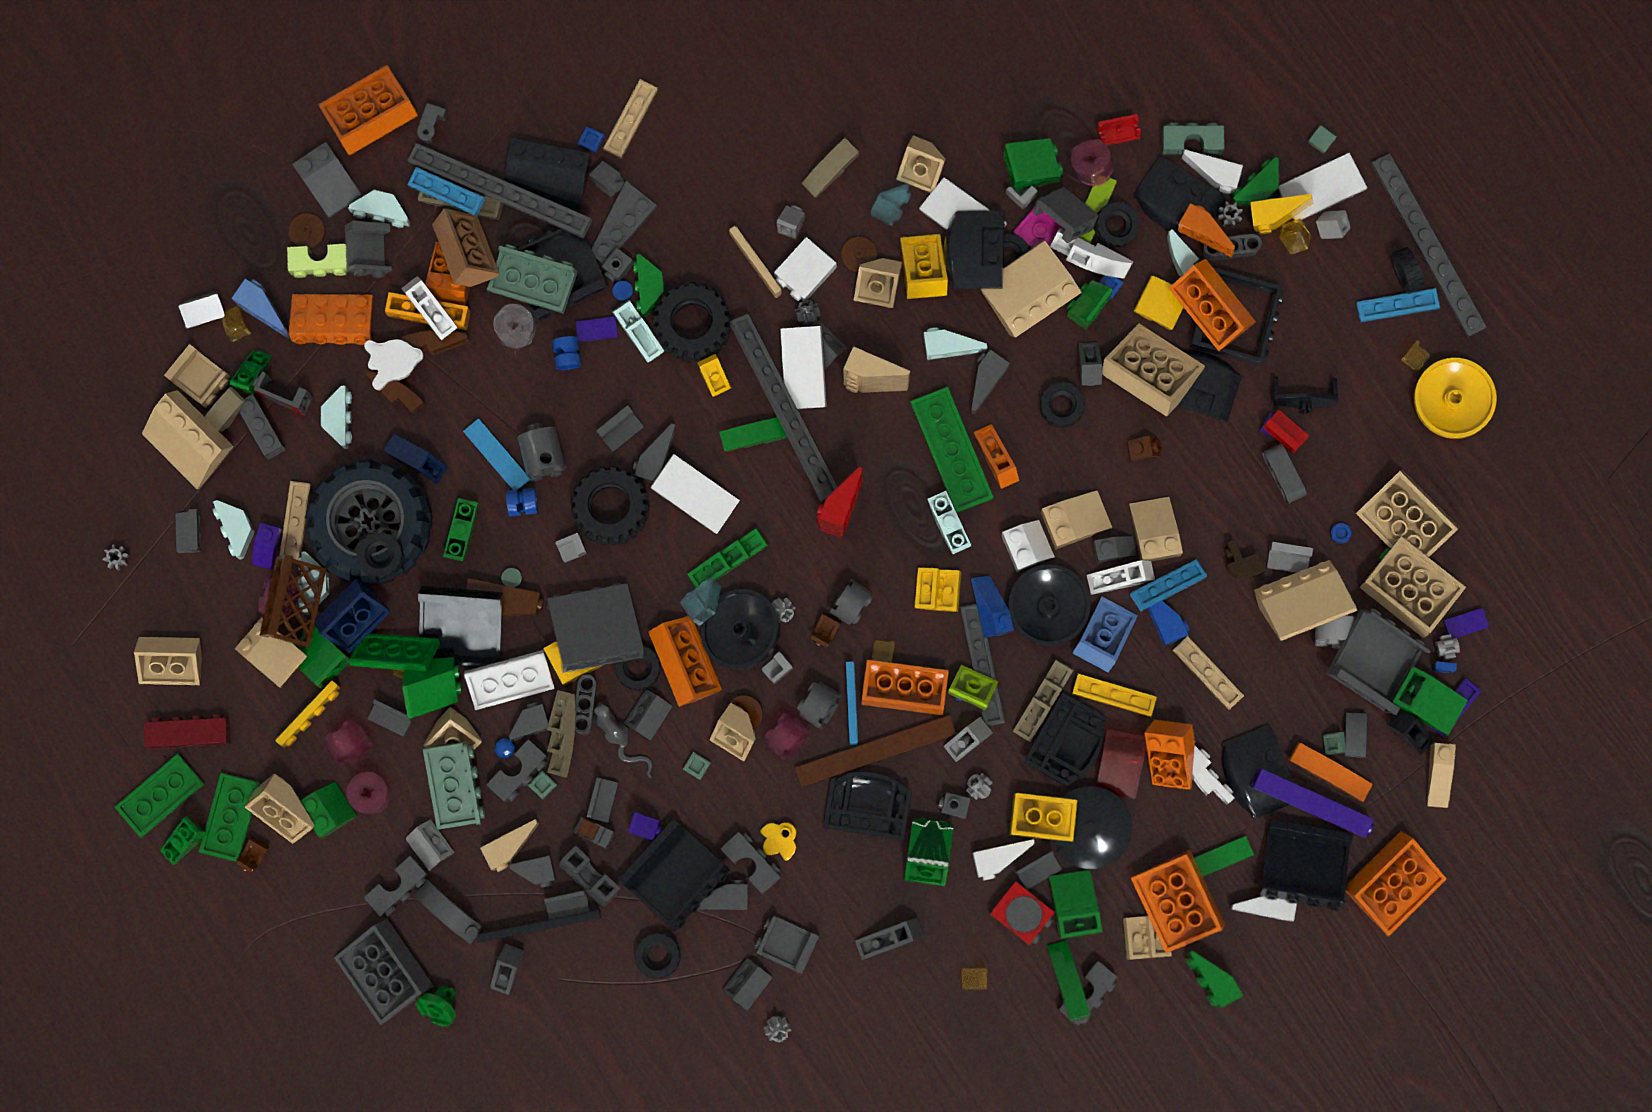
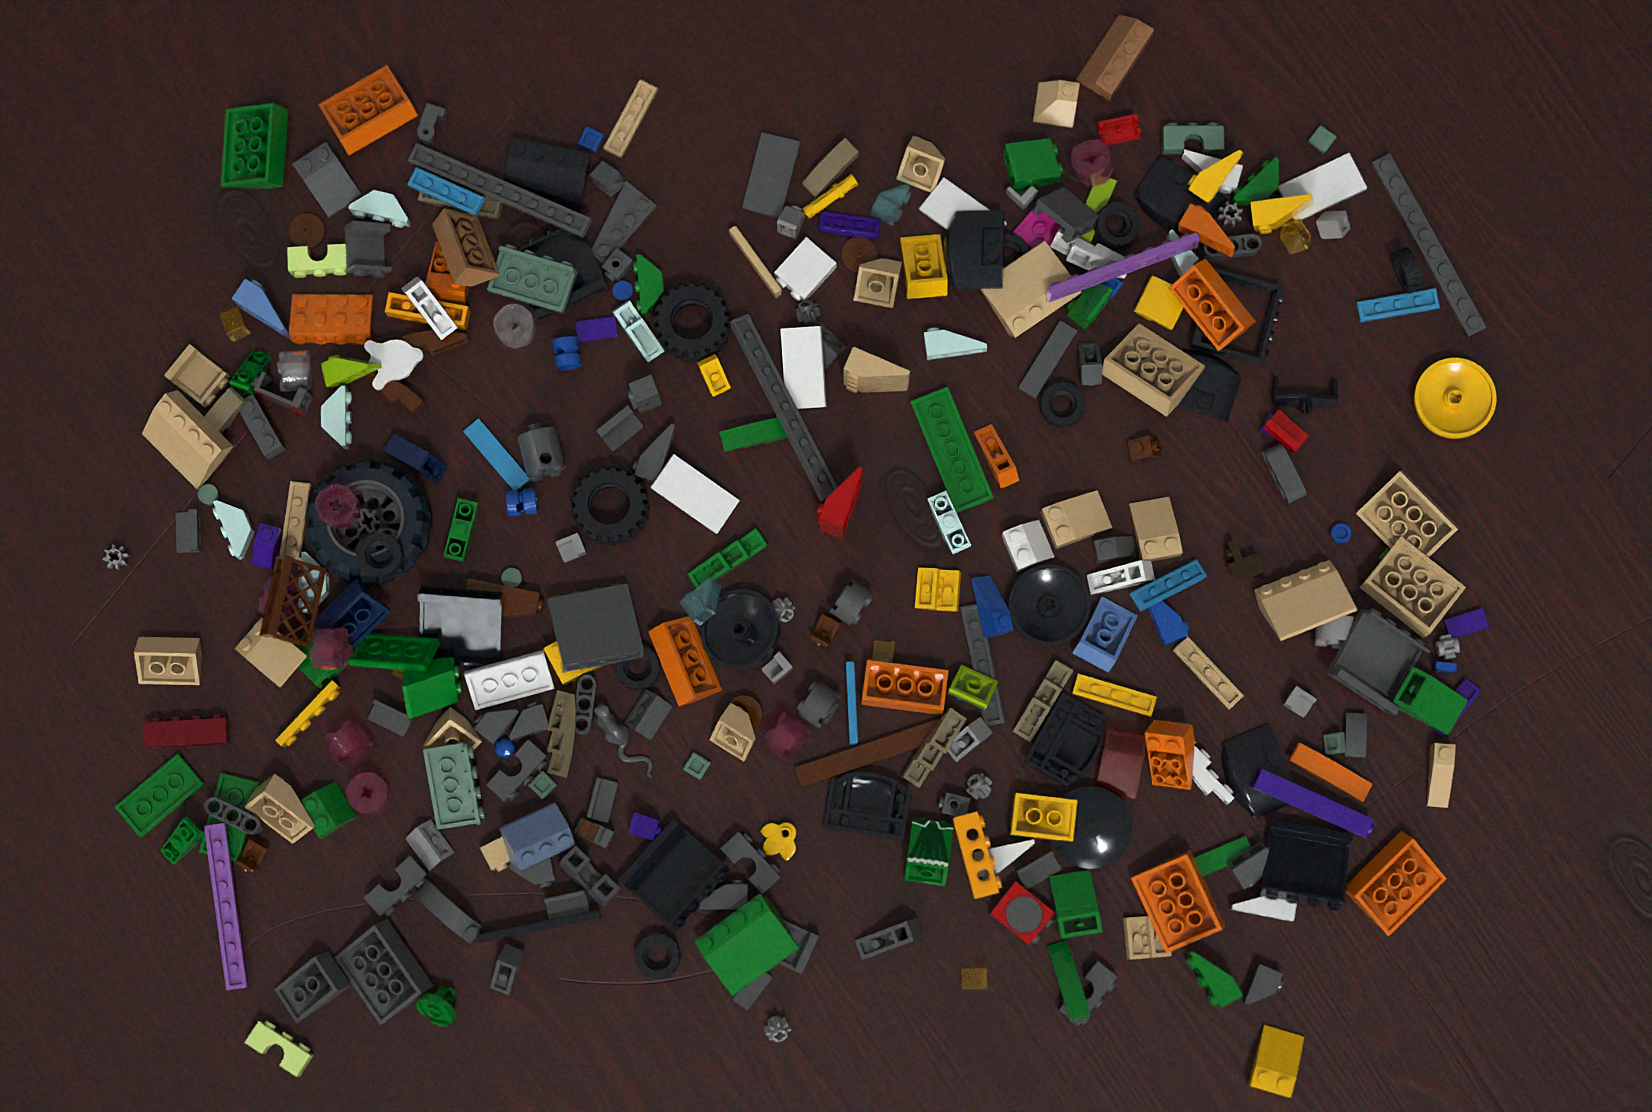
(202, 309): panel -> none
(208, 494): none -> sand green tile
(226, 906): none -> medium lavender plate
(243, 816): none -> dark grey beam
(254, 147): none -> green slope
(295, 370): none -> clear brick
(295, 1056): none -> yellowish green arch
(312, 986): none -> dark grey slope
(330, 648): none -> clear pink brick
(331, 496): none -> clear pink brick
(341, 371): none -> lime slope
(495, 724): none -> dark grey slope
(536, 836): none -> sand blue slope
(644, 394): none -> dark grey arch
(747, 944): none -> green slope
(771, 175): none -> dark grey tile
(837, 191): none -> yellow pin
(849, 225): none -> dark purple tile
(933, 747): none -> dark tan slope
(962, 825): none -> light orange brick
(989, 373): dark grey slope -> none
(1047, 359): none -> dark grey tile
(1056, 103): none -> tan slope
(1115, 56): none -> medium nougat slope
(1128, 264): none -> medium lavender plate
(1211, 179): none -> yellow slope
(1249, 865): none -> dark grey slope
(1263, 984): none -> dark grey slope
(1276, 1061): none -> yellow slope
(1288, 557): light grey panel -> none
(1299, 701): none -> light grey panel
(1410, 731): black slope -> none
(1416, 357): clear yellow panel -> none

